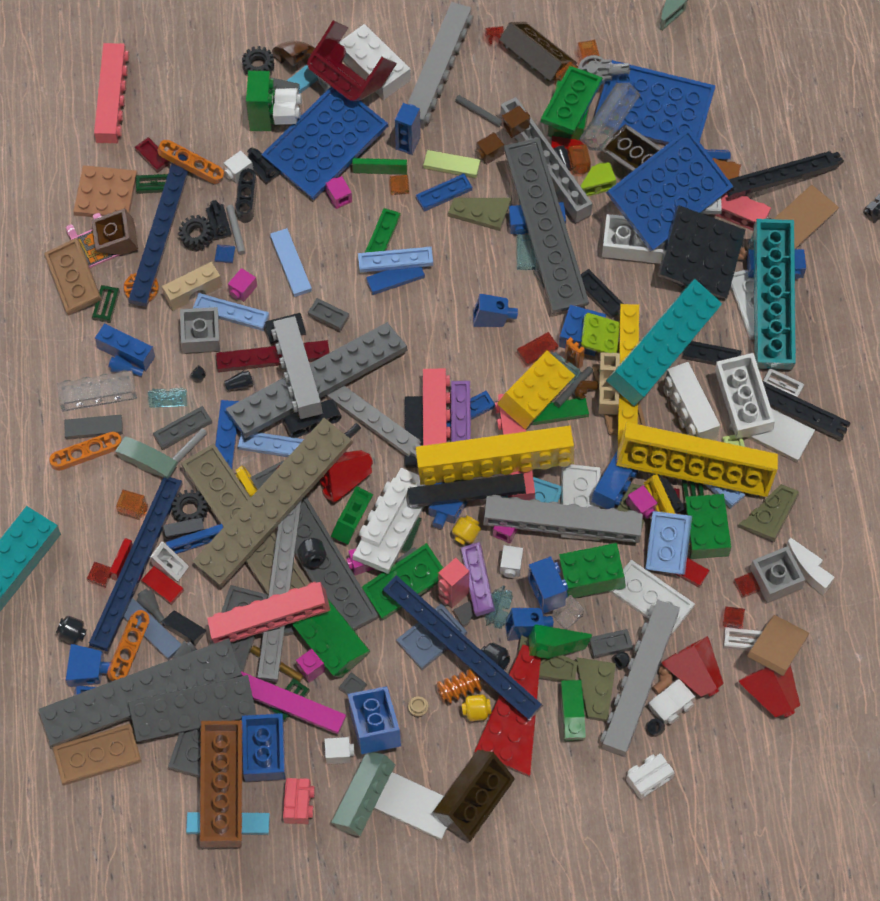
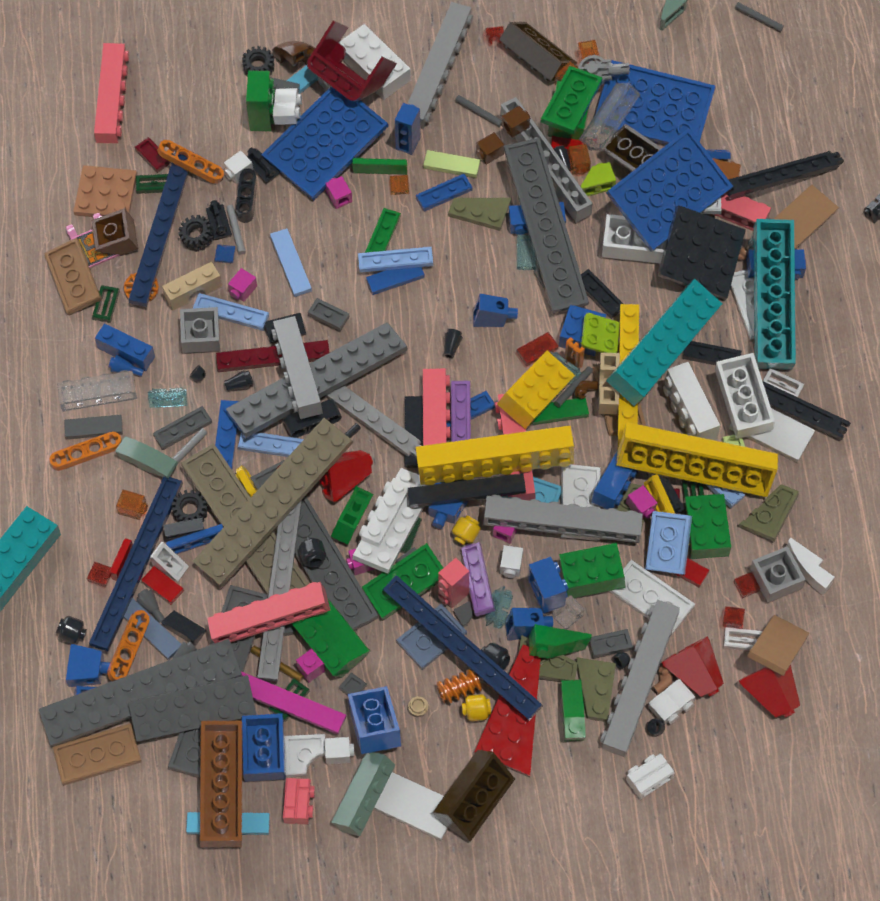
(301, 752): none -> white tile
(451, 342): none -> black cone
(759, 16): none -> dark grey bar

